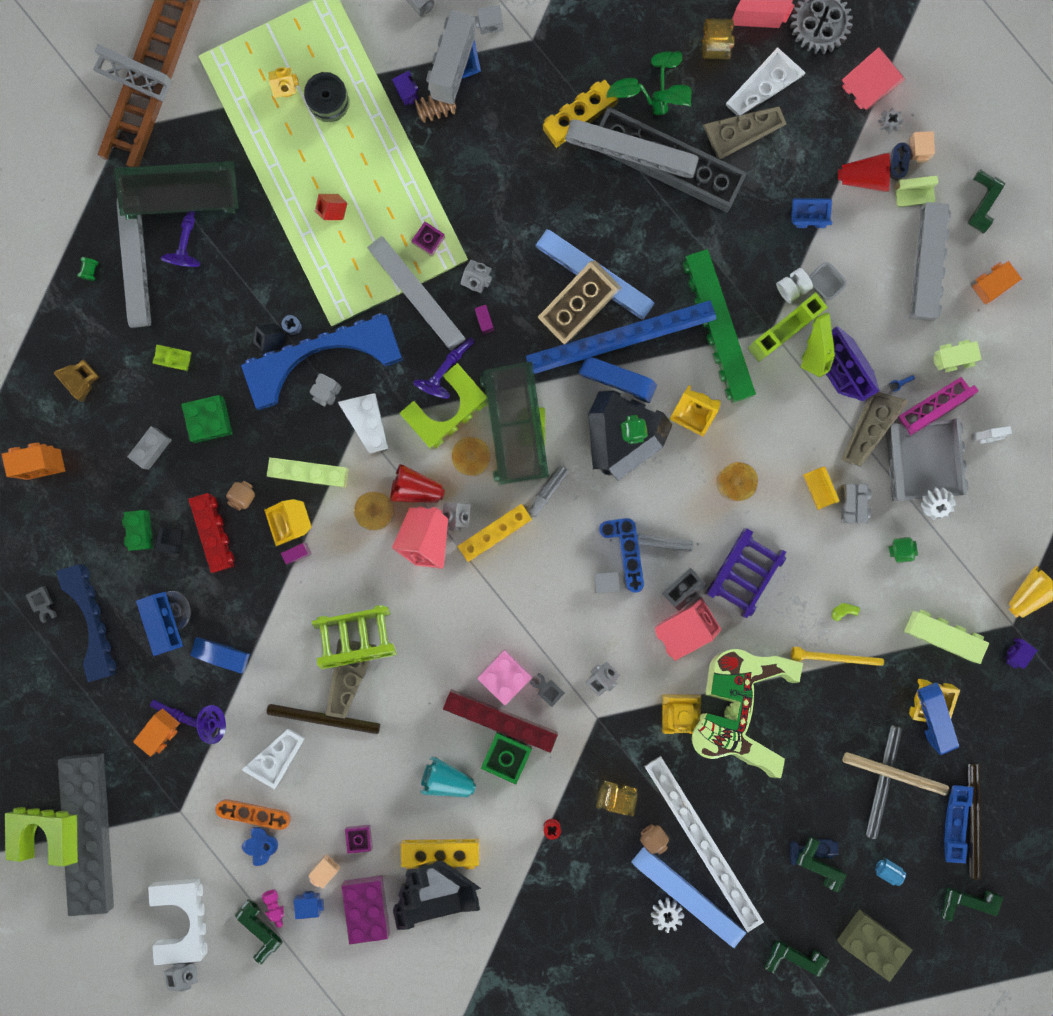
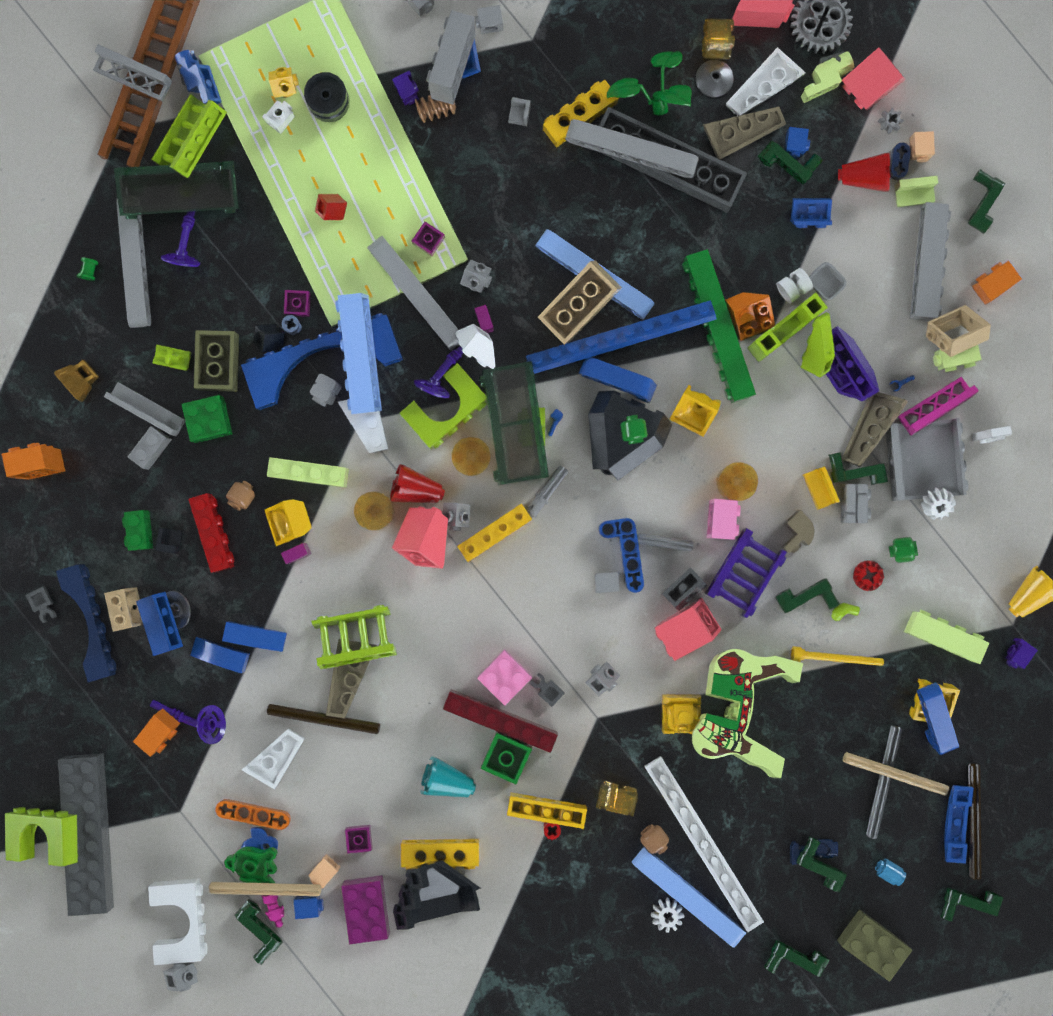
(121, 610): none -> tan window
(146, 409): none -> light grey fence
(189, 135): none -> lime fence
(197, 77): none -> blue plate
(216, 361): none -> olive brick
(253, 864): none -> green tile
(254, 636): none -> blue slope
(265, 889): none -> tan axle
(280, 122): none -> white brick
(297, 303): none -> magenta piece
(359, 353): none -> light blue brick
(477, 344): none -> white slope
(519, 111): none -> light grey panel
(547, 810): none -> yellow brick
(557, 416): none -> blue hand
(714, 87): none -> flat silver dish
(722, 519): none -> bright pink brick
(750, 314): none -> orange slope
(775, 153): none -> dark green beam
(789, 601): none -> dark green beam
(796, 142): none -> blue brick
(802, 529): none -> dark tan brick
(828, 75): none -> yellowish green plate
(860, 572): none -> red gear
(876, 473): none -> dark green beam
(978, 330): none -> tan window

